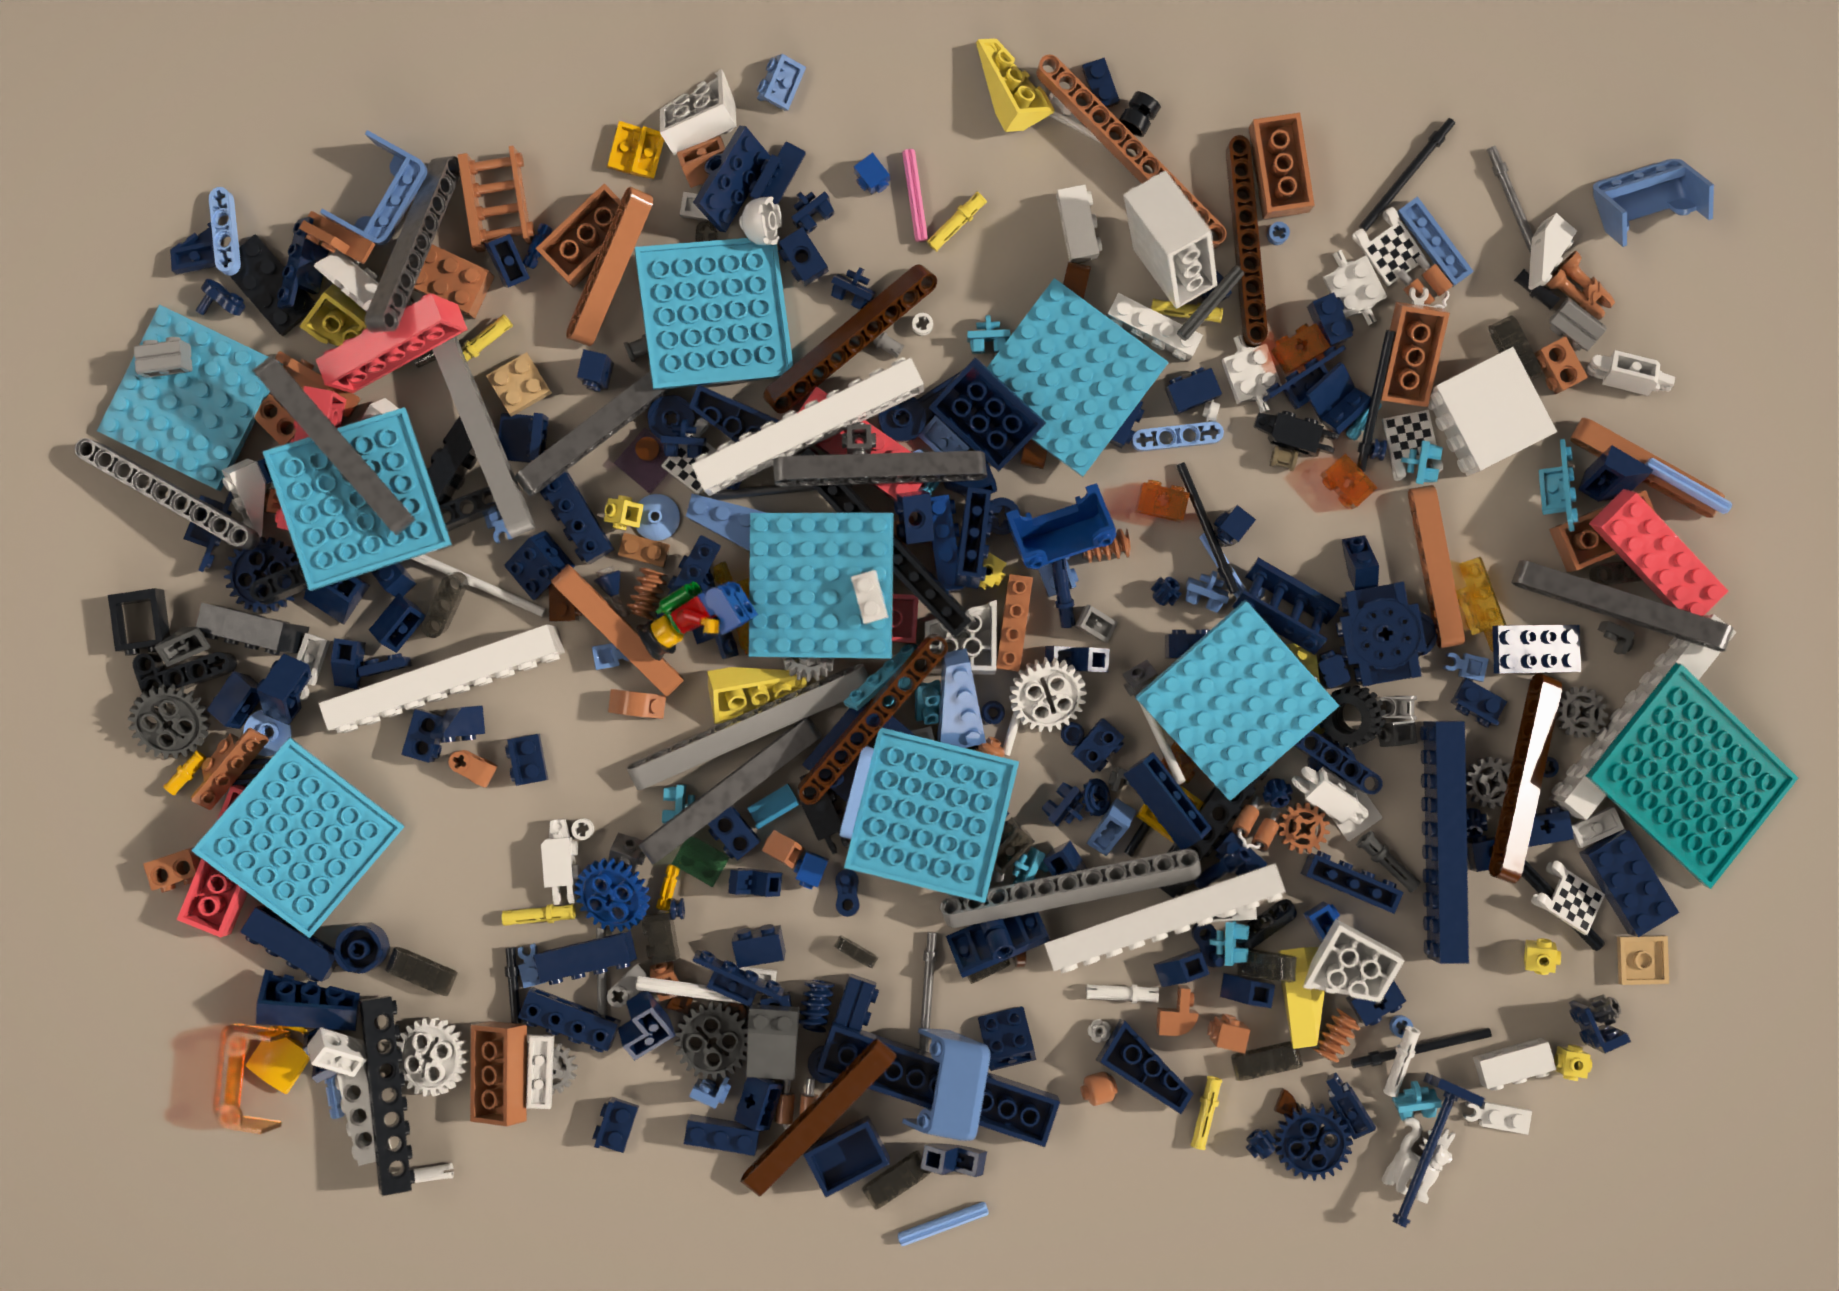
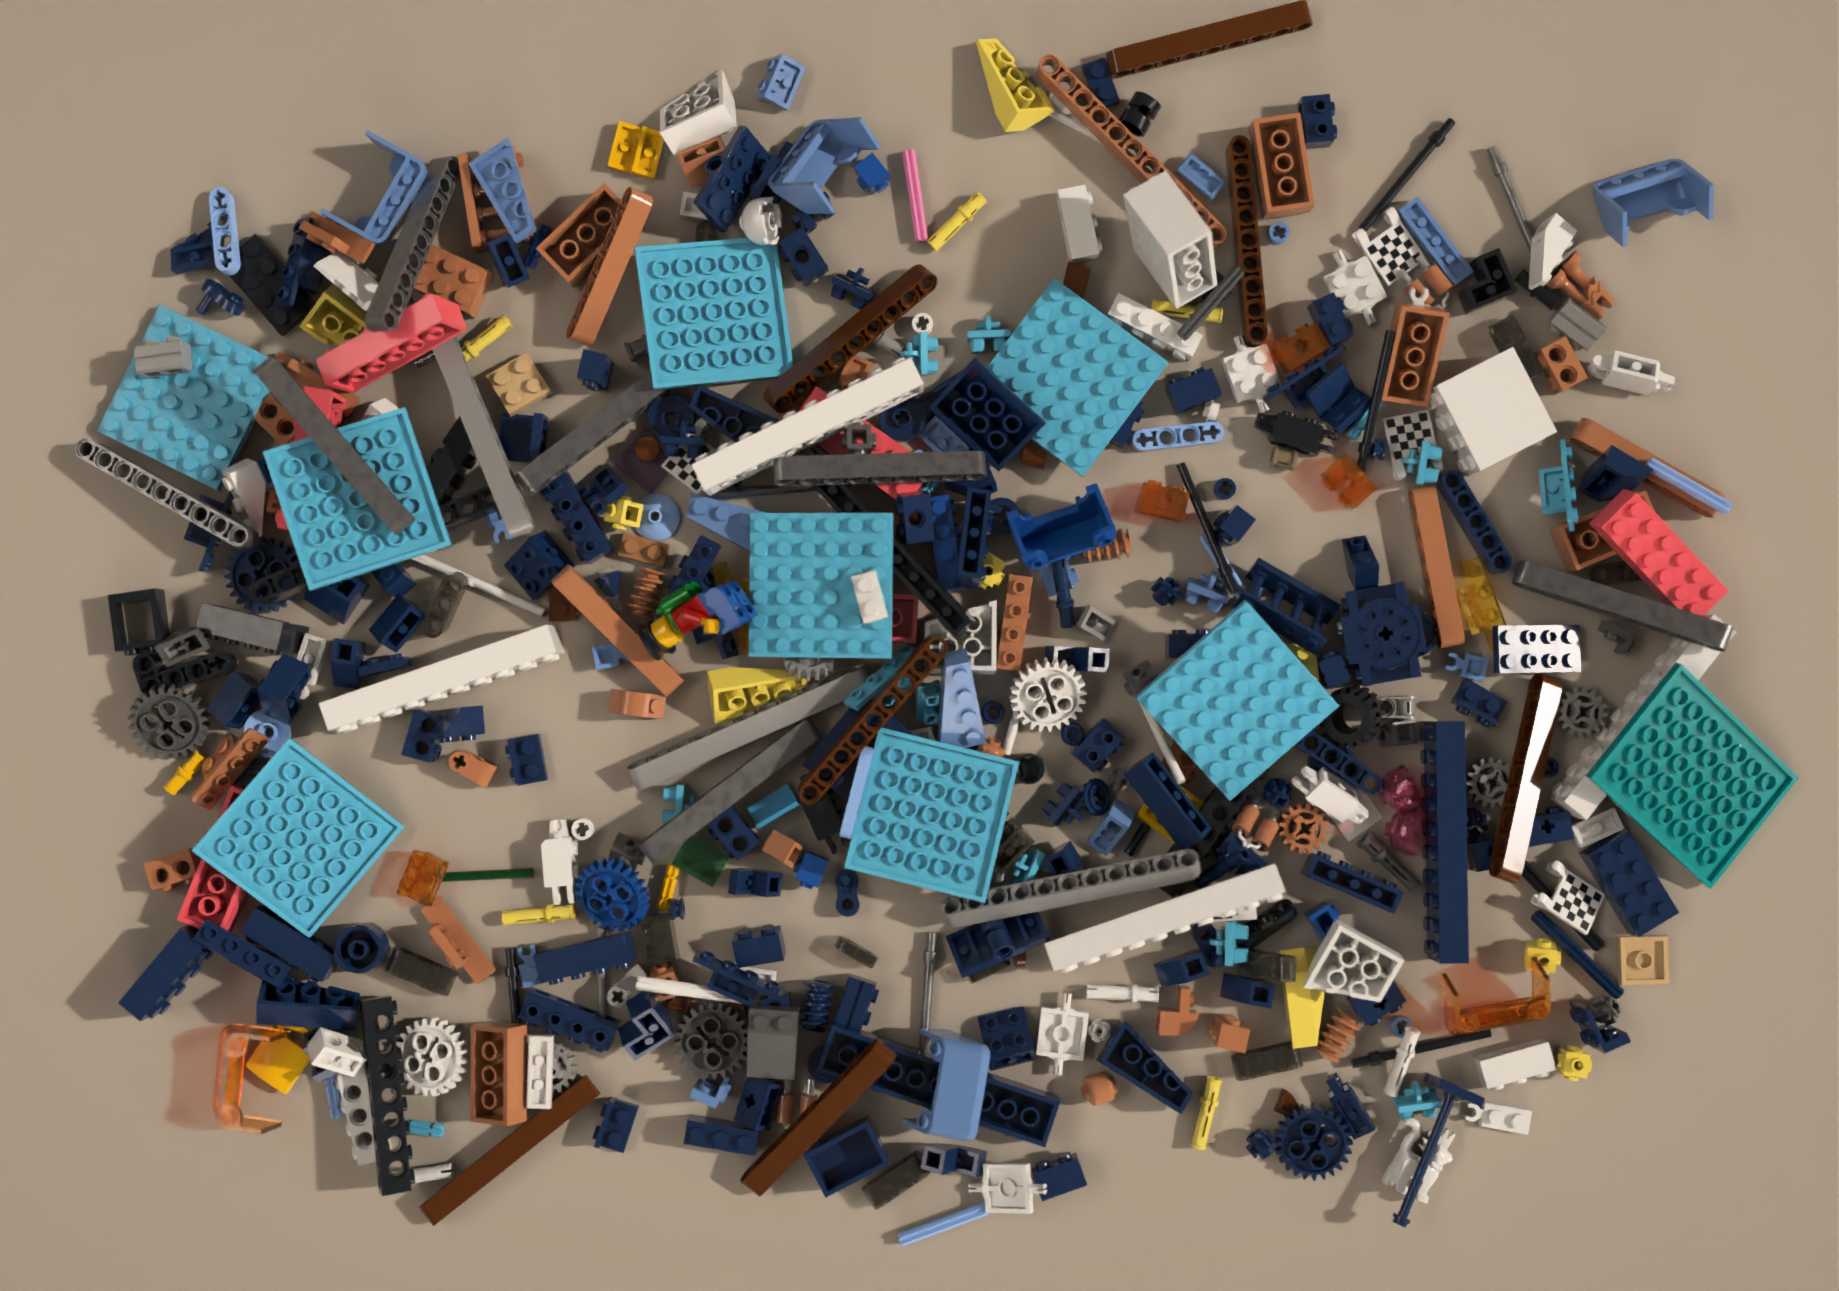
(166, 975): none -> dark blue brick
(242, 953): none -> dark blue bracket
(422, 877): none -> clear orange bracket
(426, 1128): none -> medium azure axle
(456, 941): none -> nougat bracket
(488, 874): none -> dark green bar
(503, 185): none -> medium blue wing
(509, 1150): none -> reddish brown beam
(605, 488): none -> dark blue plate
(815, 158): none -> medium blue windscreen
(855, 369): none -> nougat bracket
(919, 351): none -> medium azure hips
(1007, 1188): none -> white plate
(1030, 768): none -> black wheel
(1059, 1175): none -> dark blue brick
(1062, 1033): none -> white plate
(1200, 177): none -> medium blue plate
(1209, 39): none -> reddish brown beam
(1230, 493): none -> dark blue bush
(1317, 120): none -> dark blue brick
(1400, 791): none -> clear pink cylinder
(1404, 831): none -> clear pink cylinder
(1484, 526): none -> dark blue beam
(1492, 284): none -> black brick
(1497, 1014): none -> clear orange windscreen
(1577, 954): none -> dark blue axle

